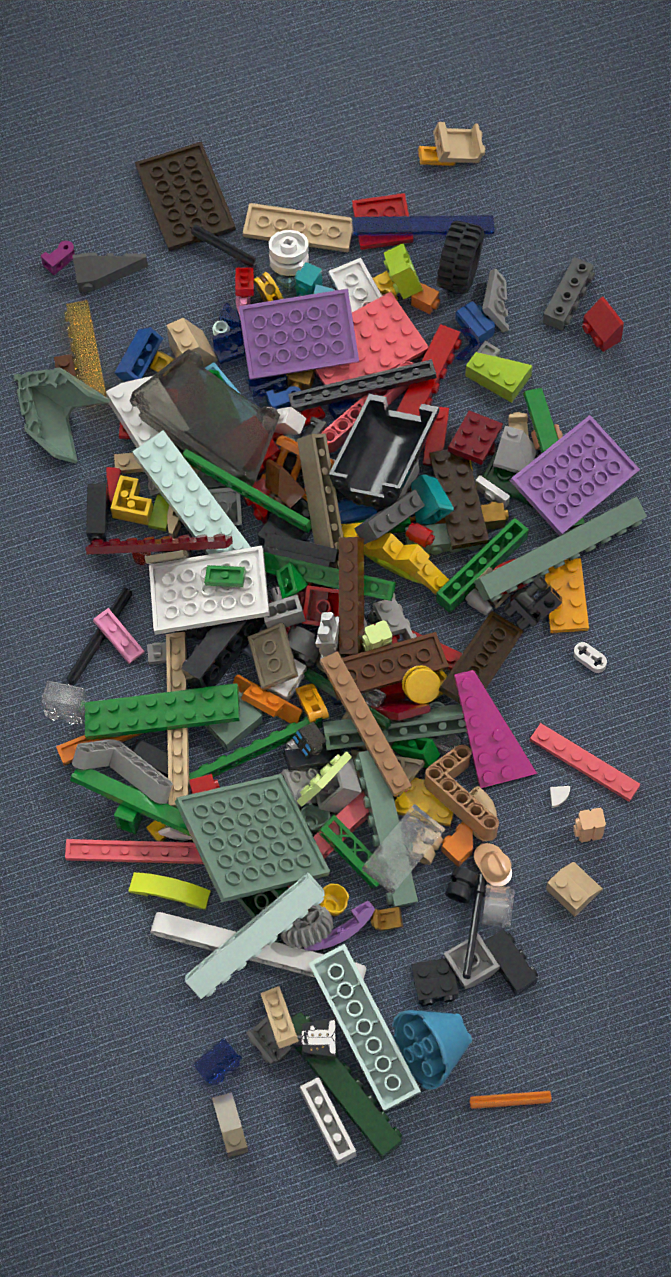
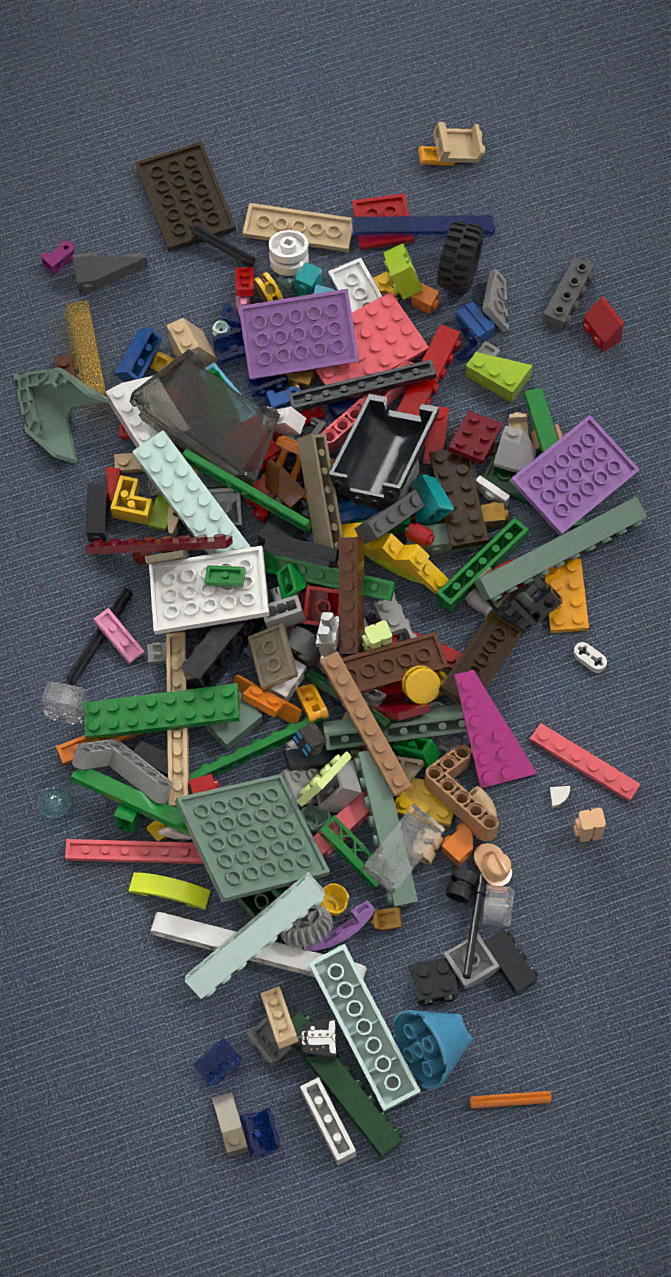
(54, 802): none -> clear light blue hat
(260, 1132): none -> clear blue bracket
(573, 888): tan slope -> none

